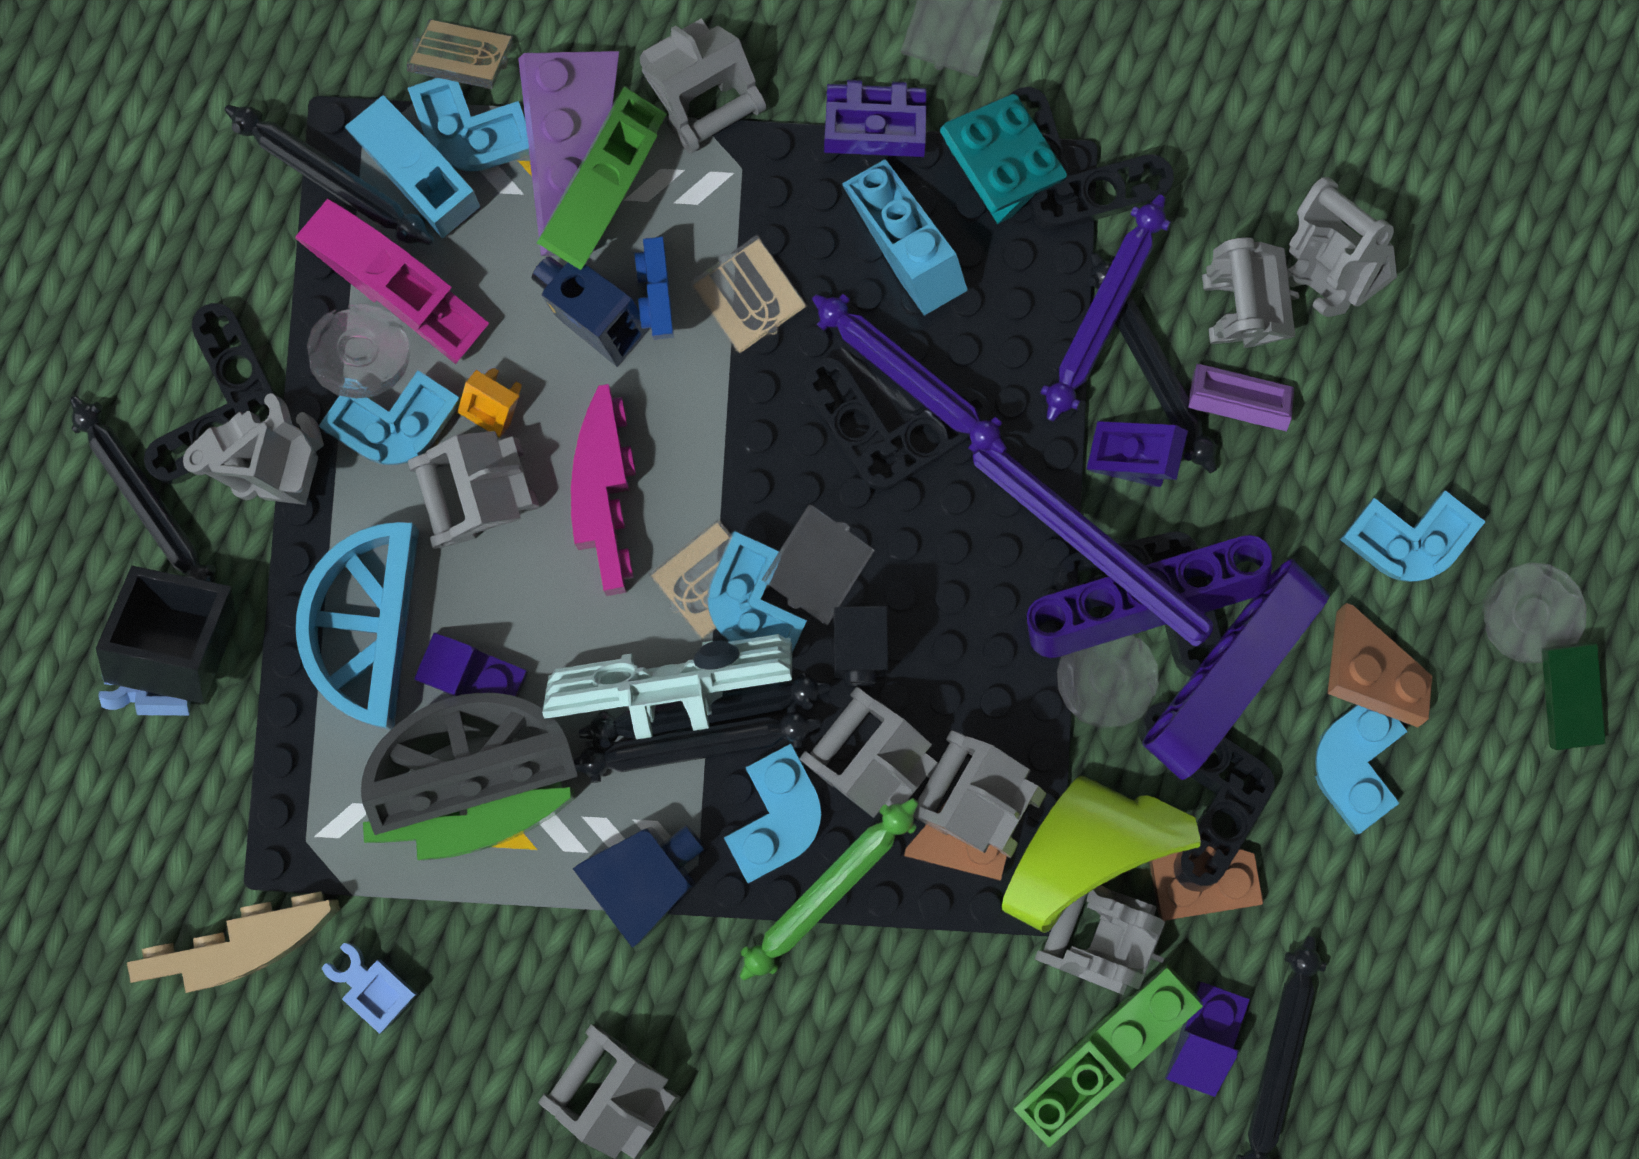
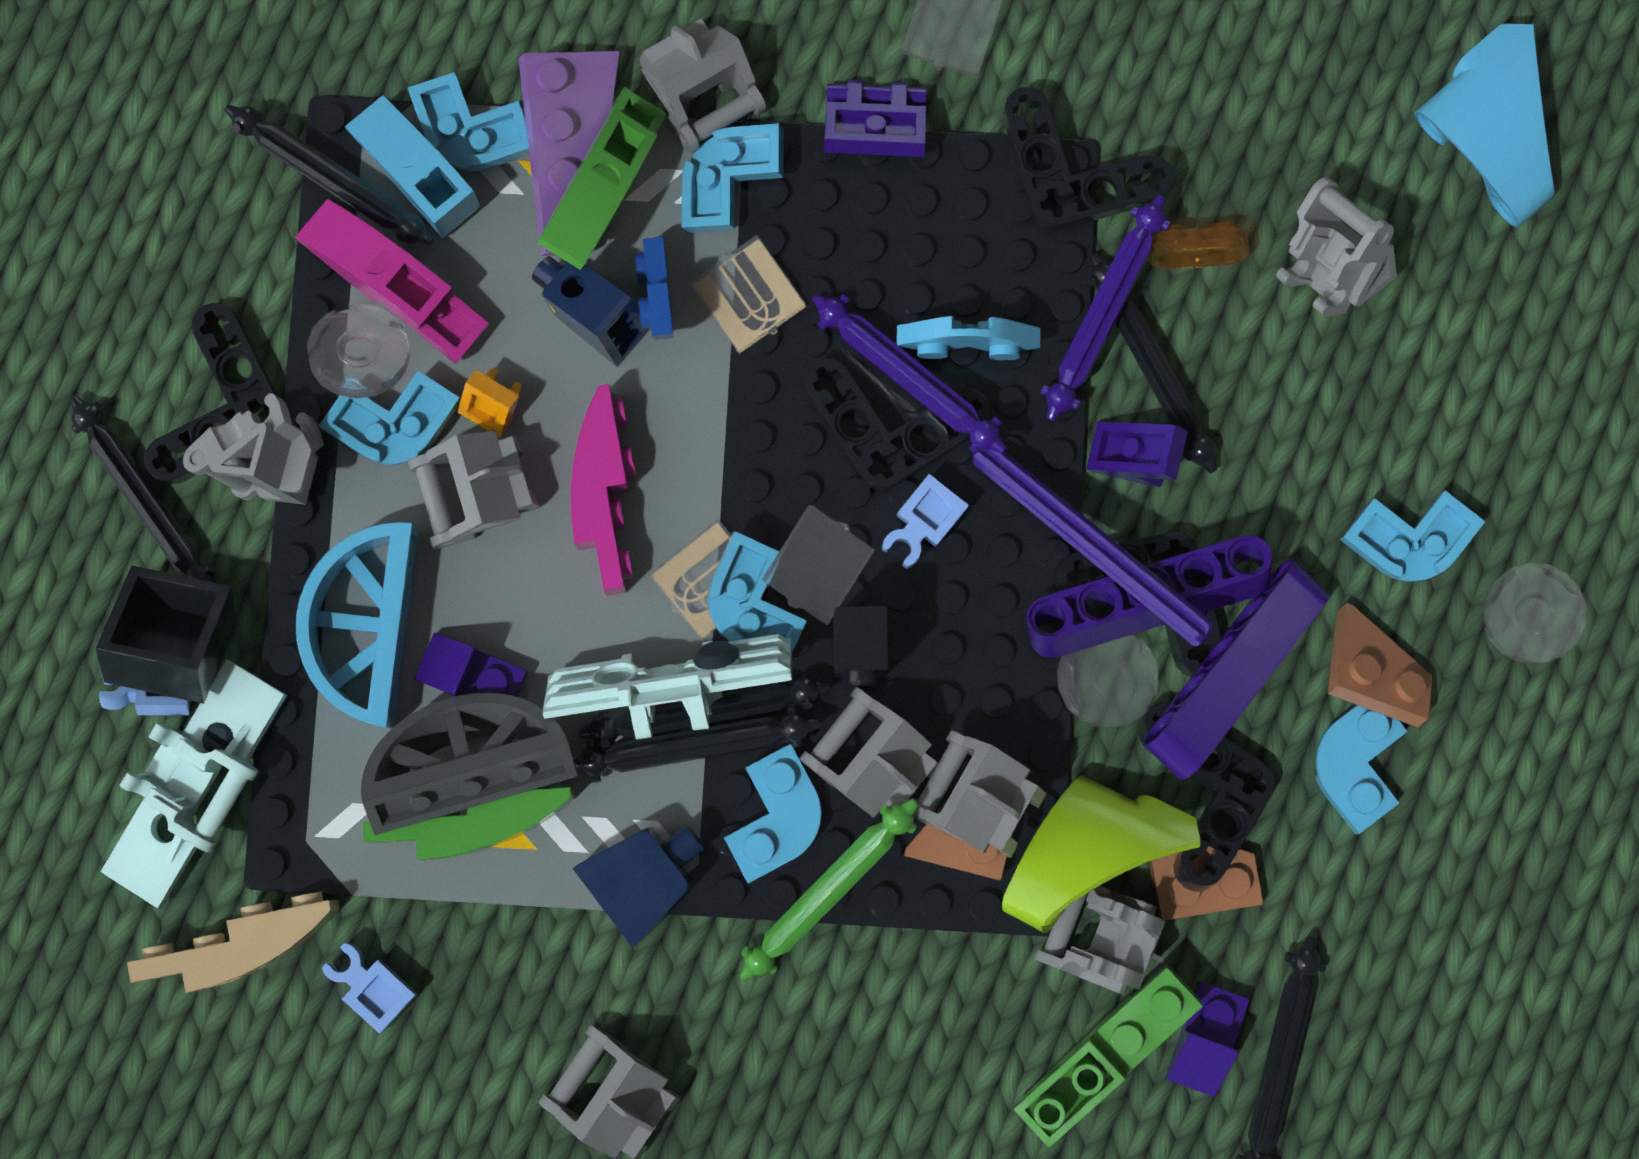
(180, 775): none -> light aqua piece
(460, 53): piece -> none
(728, 157): none -> medium azure plate
(907, 237): medium azure slope -> none
(928, 516): none -> light blue plate
(999, 336): none -> medium azure plate
(1003, 155): teal bracket -> none
(1199, 247): none -> clear orange plate
(1241, 397): medium lavender tile -> none
(1260, 289): light grey piece -> none
(1498, 120): none -> medium azure panel
(1573, 695): dark green tile -> none

